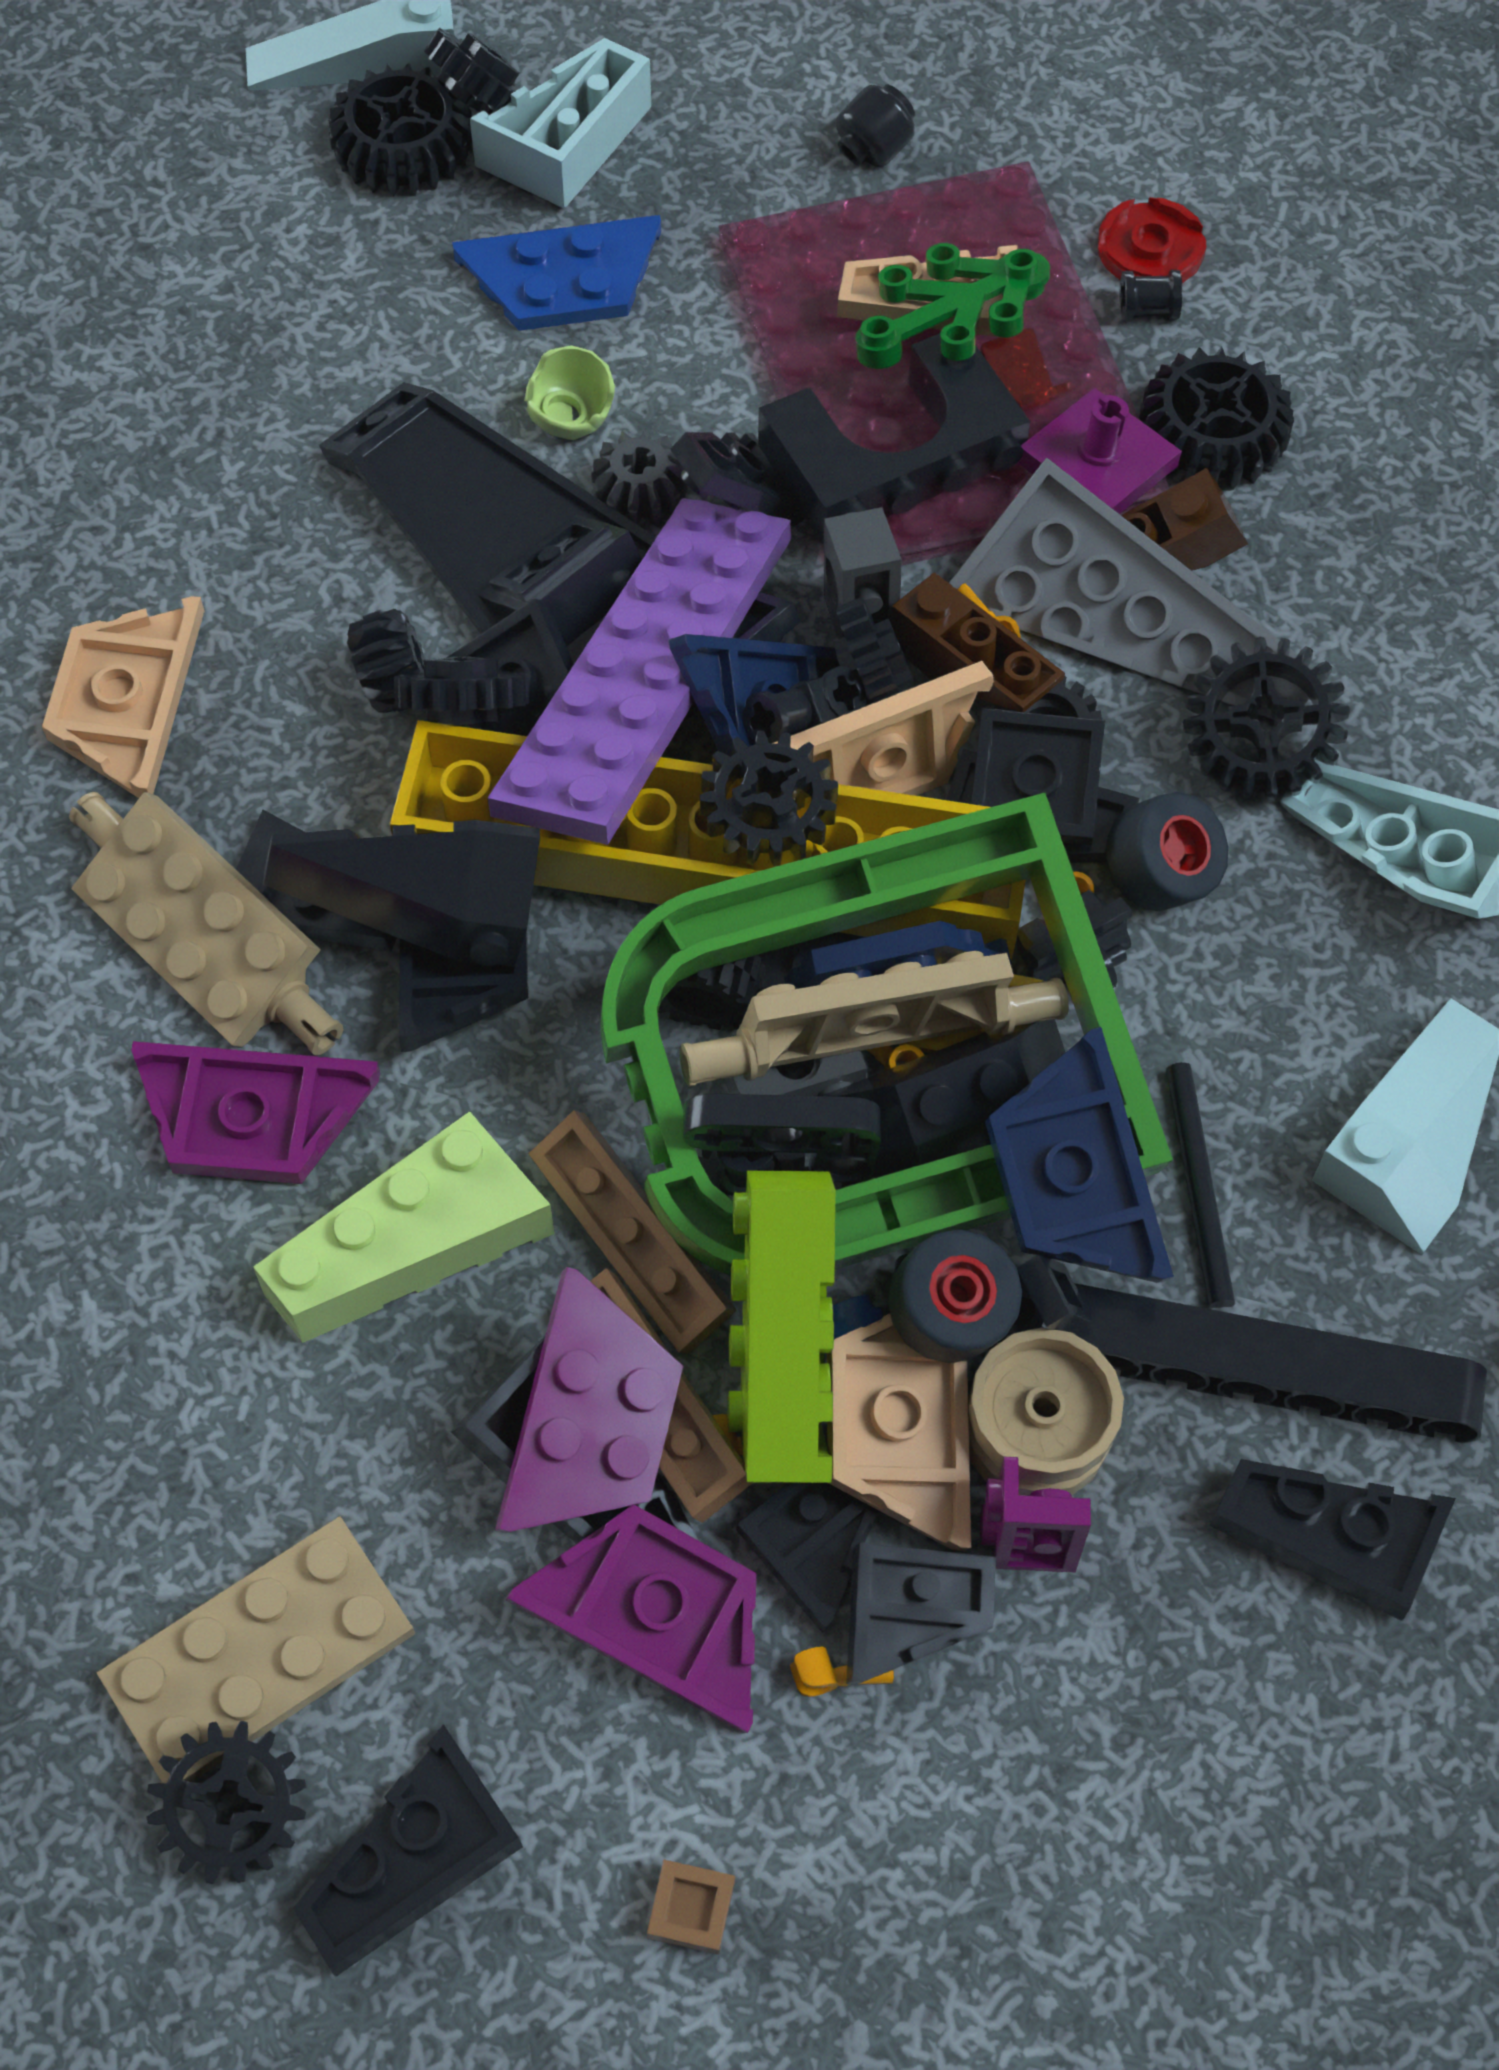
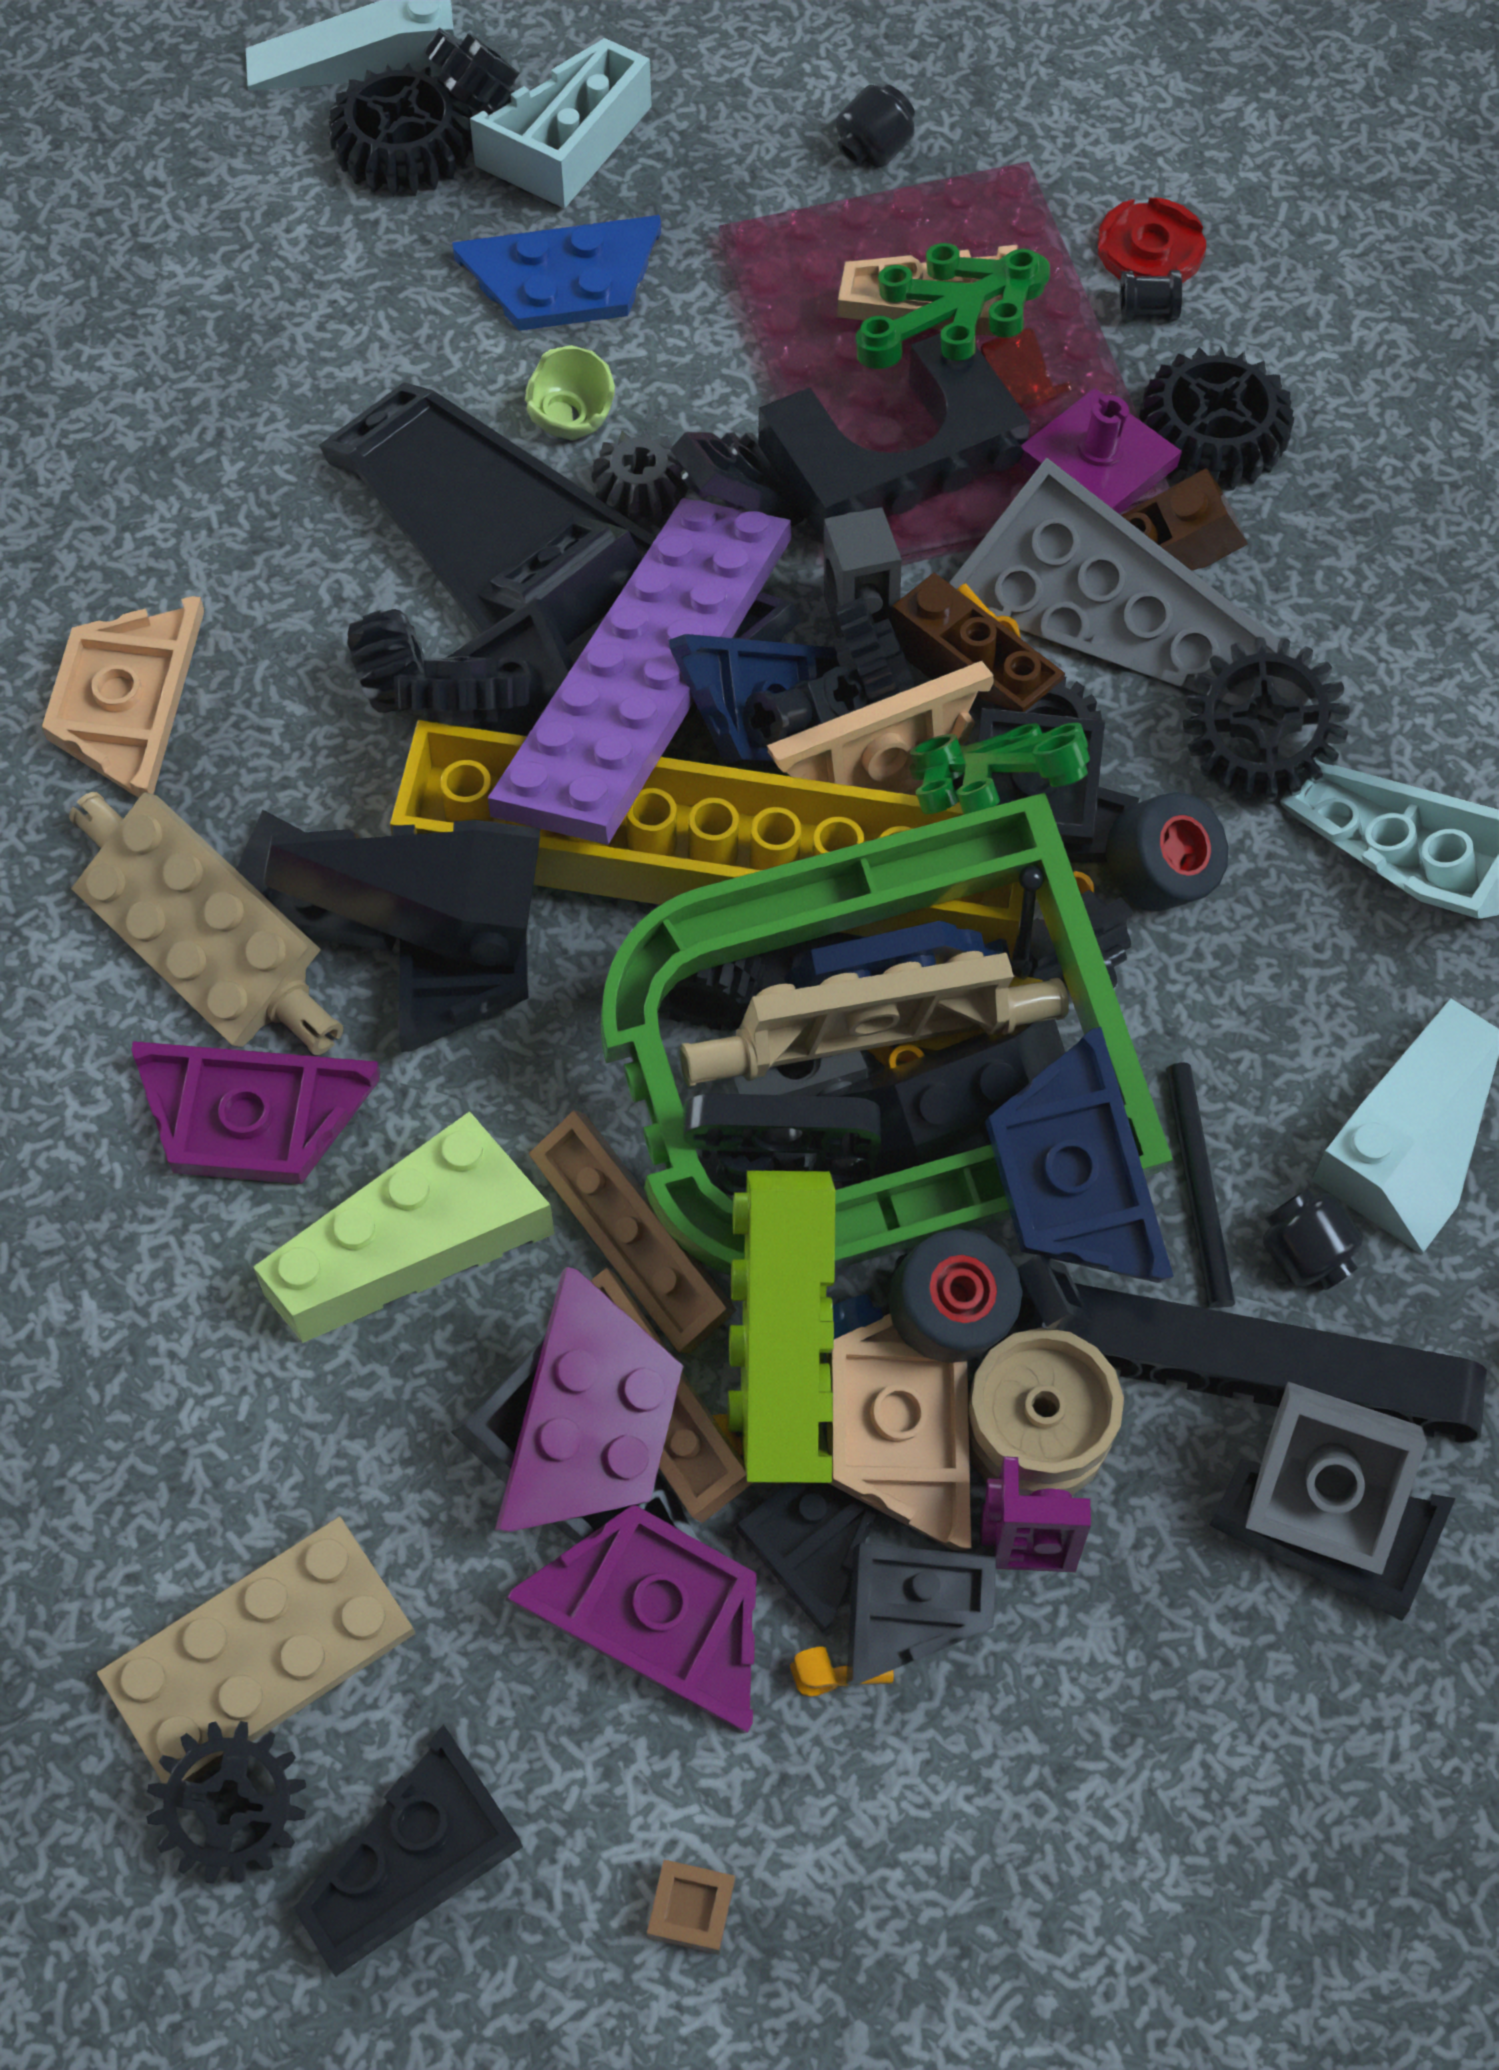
(766, 803): black gear -> none
(940, 760): none -> green plant
(1031, 880): none -> black hinge
(1313, 1239): none -> black head
(1335, 1477): none -> light grey slope

